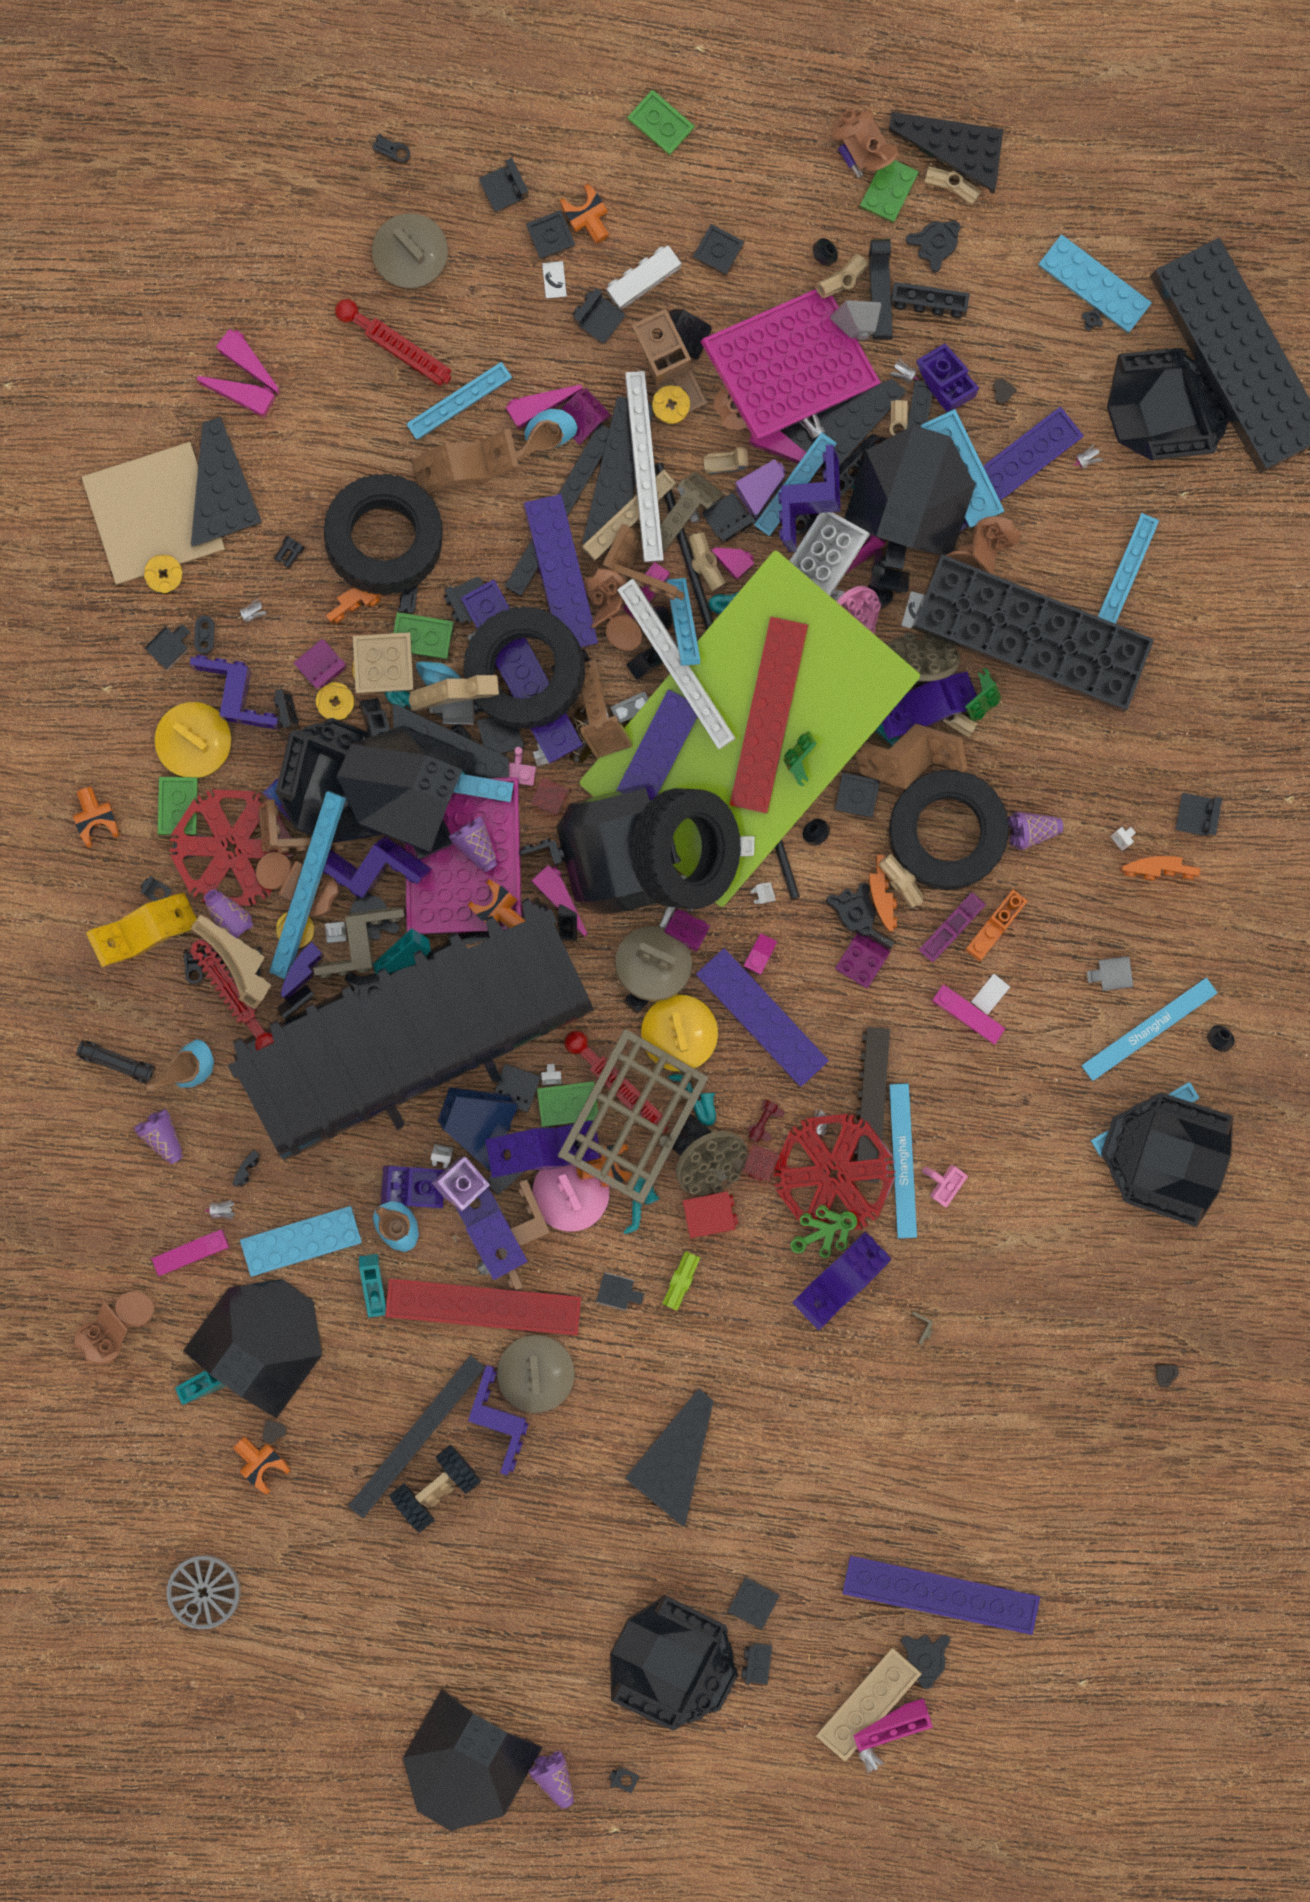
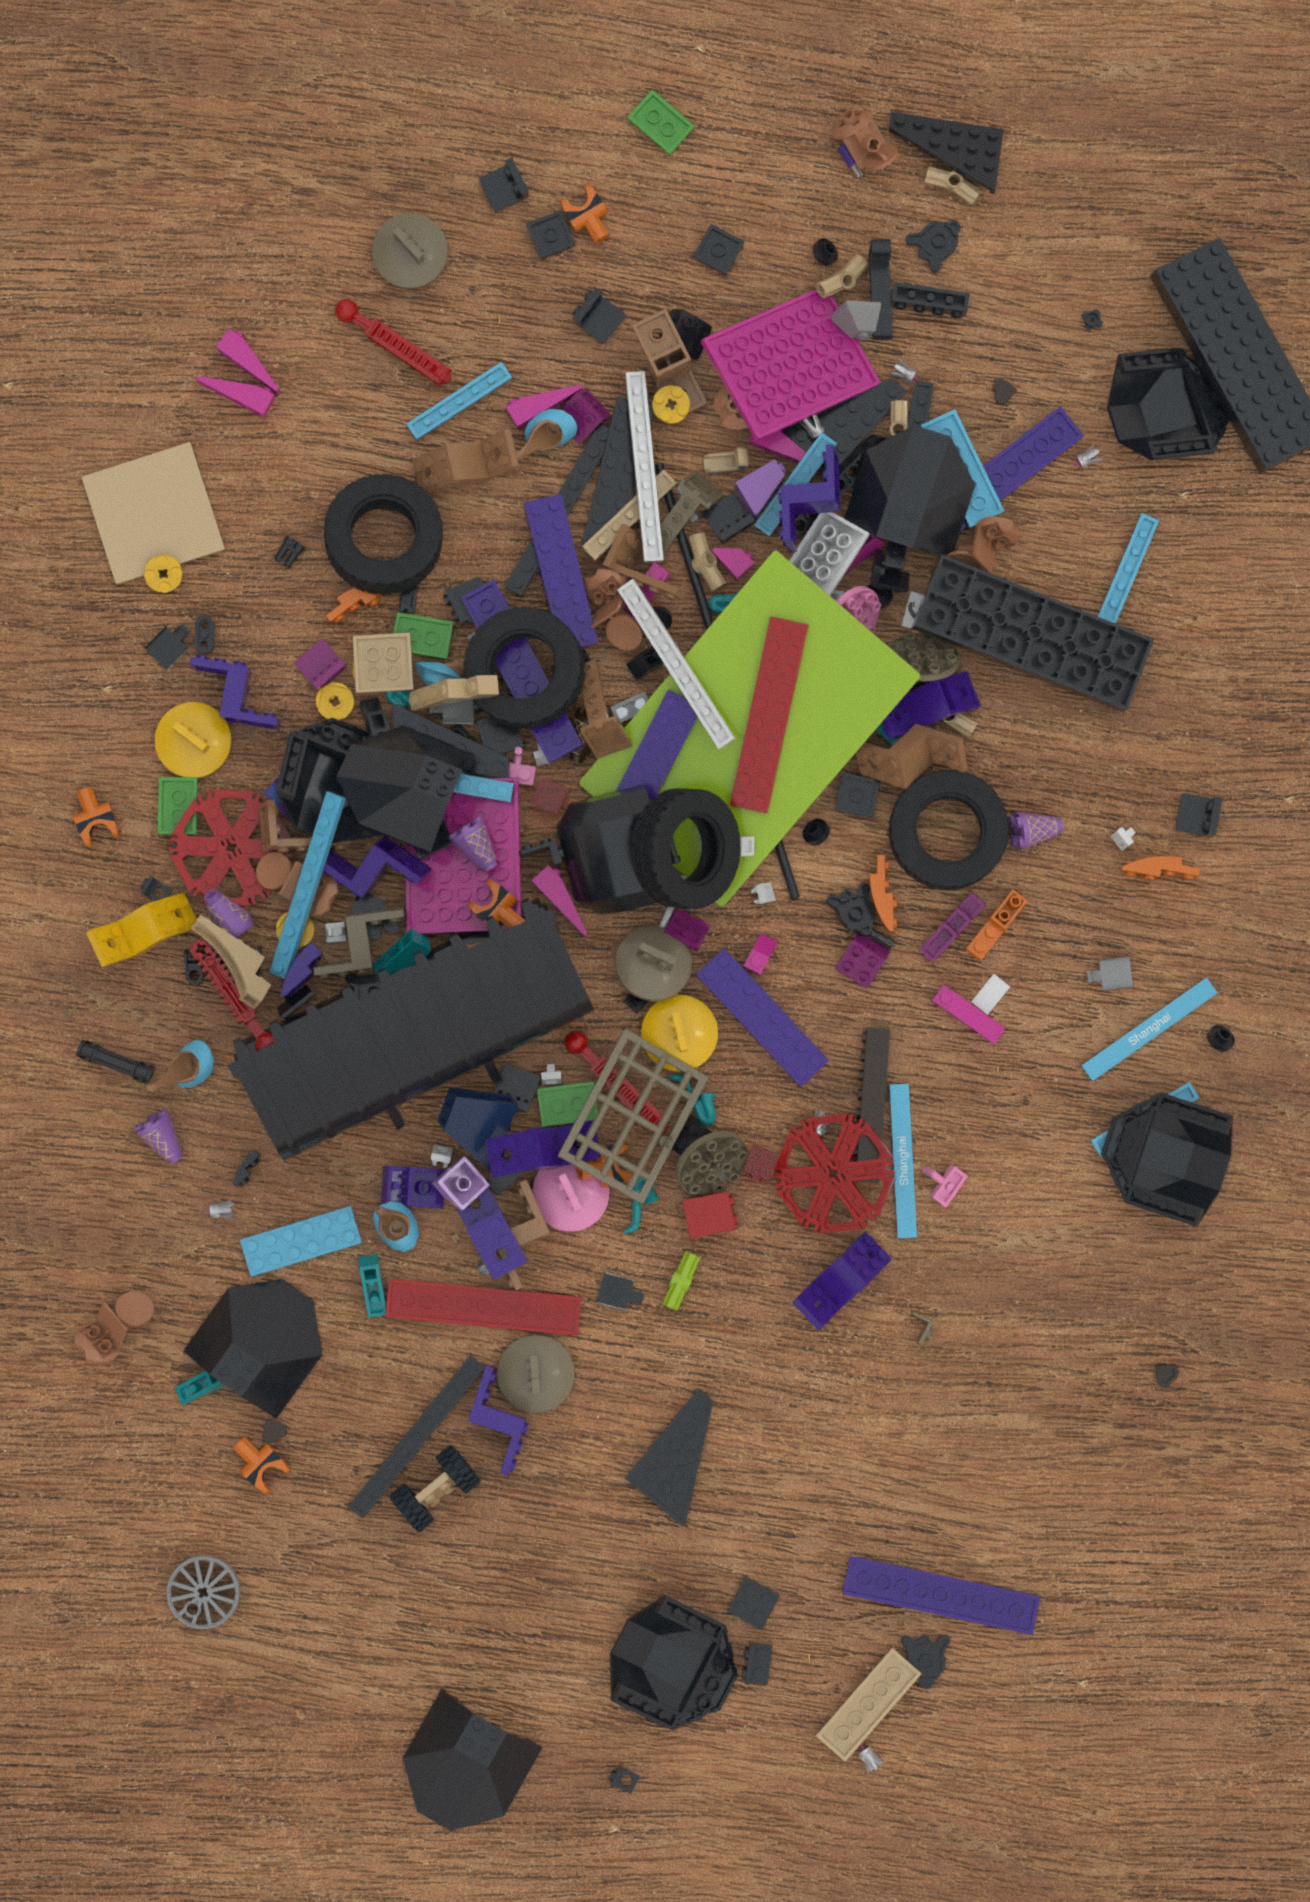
(191, 1252): dark pink slope -> none
(222, 495): black wing -> none
(248, 613): flat silver piece -> none
(287, 716): black plate -> none
(389, 149): black piece -> none
(553, 1778): medium lavender cone -> none
(554, 279): white sticker -> none
(567, 923): black slope -> none
(644, 277): white brick -> none
(684, 625): medium azure plate -> none
(757, 1131): dark red piece -> none
(794, 756): green plate -> none
(825, 1230): bright green plant -> none
(889, 190): bright green plate -> none
(900, 1723): dark pink slope -> none
(901, 880): tan piece -> none
(947, 378): dark purple slope -> none
(986, 699): green plate -> none
(1094, 284): medium azure plate -> none

